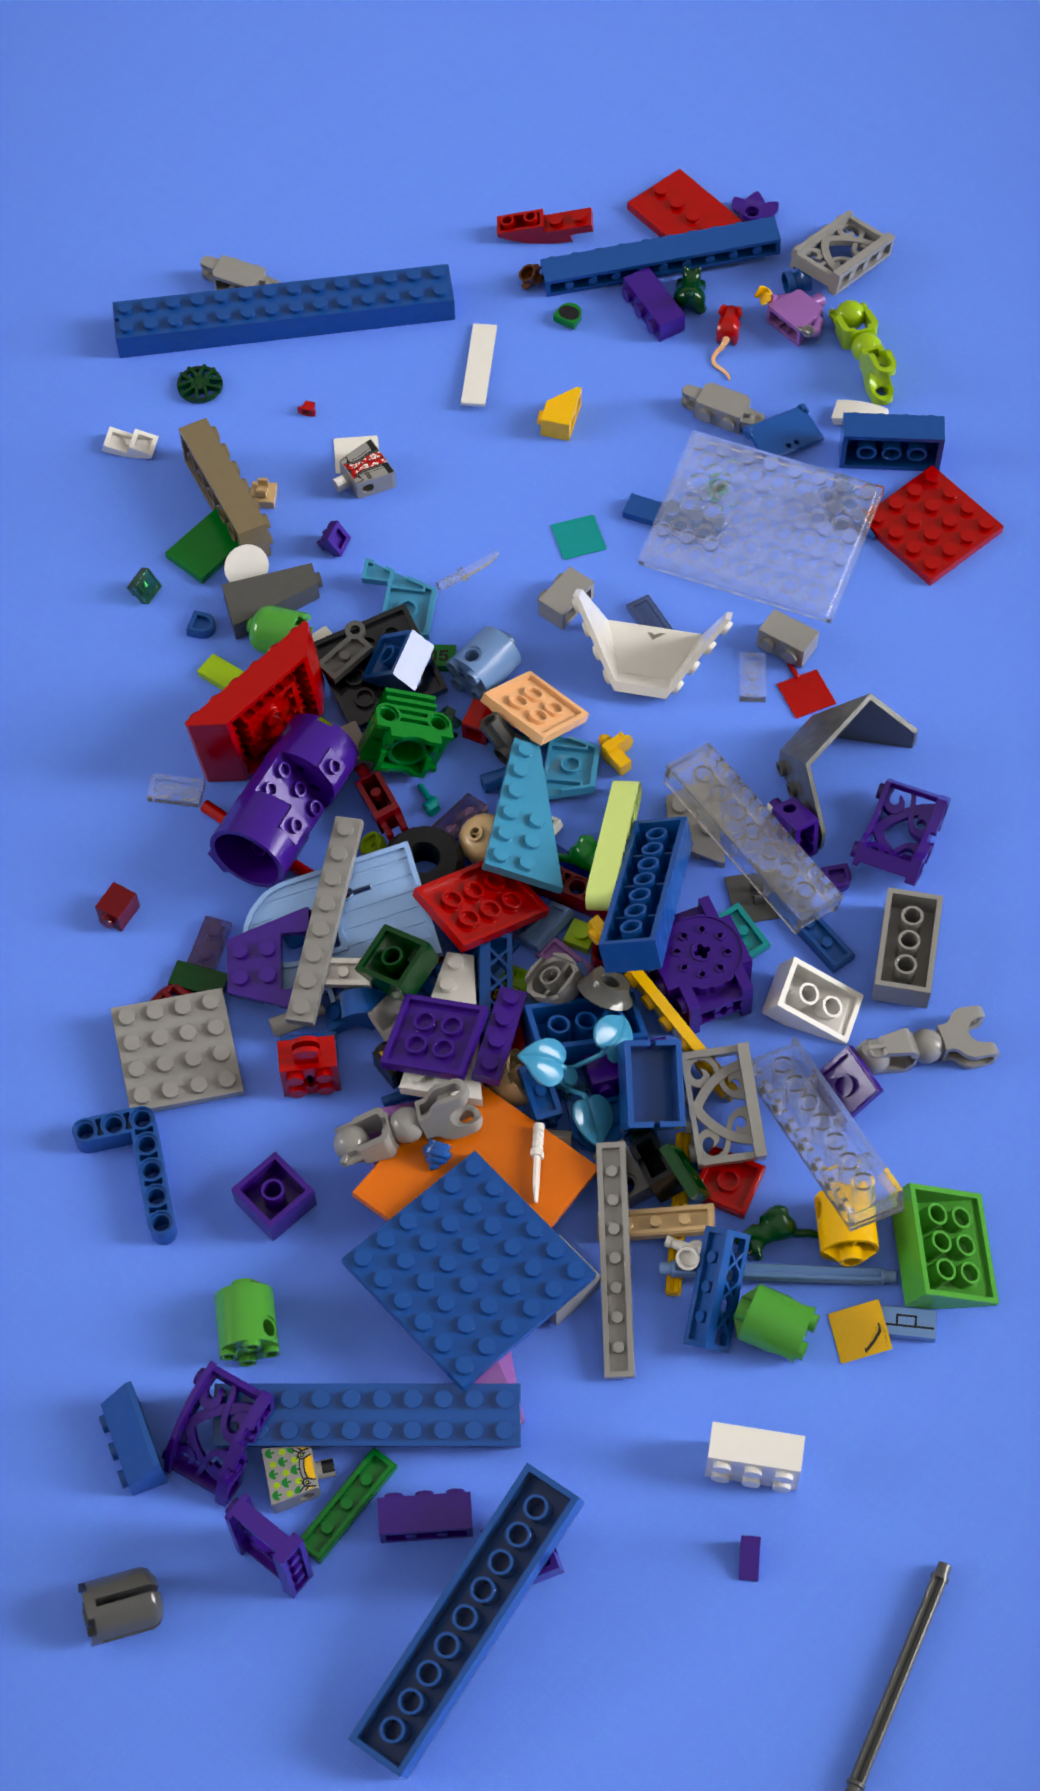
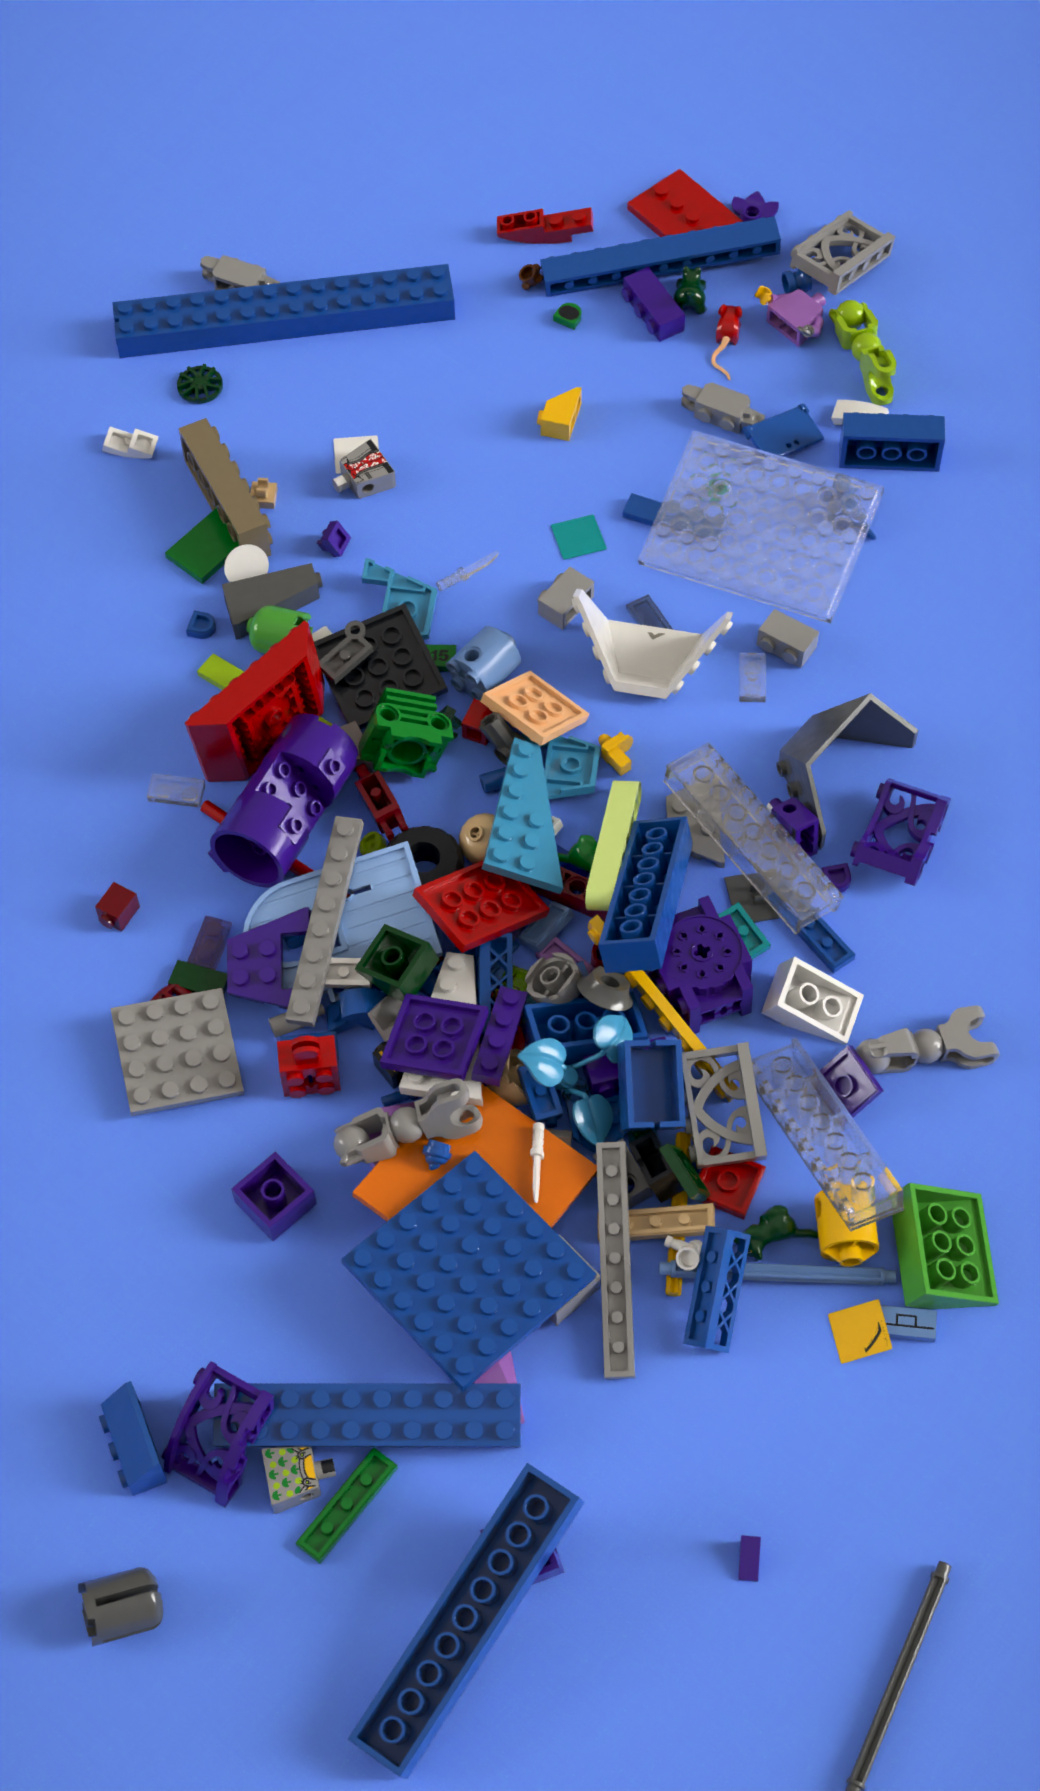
(144, 586): tile -> none
(146, 1161): blue beam -> none
(246, 1322): bright green cylinder -> none
(269, 1545): dark purple fence -> none
(307, 409): red piece -> none
(398, 660): blue slope -> none
(425, 1516): dark purple brick -> none
(431, 805): teal hand -> none
(463, 810): clear purple plate -> none
(479, 365): white piece -> none
(577, 937): lime plate -> none
(755, 1457): white brick -> none
(774, 1322): bright green cylinder -> none
(805, 692): red piece -> none
(907, 948): light grey brick -> none
(933, 525): red plate -> none

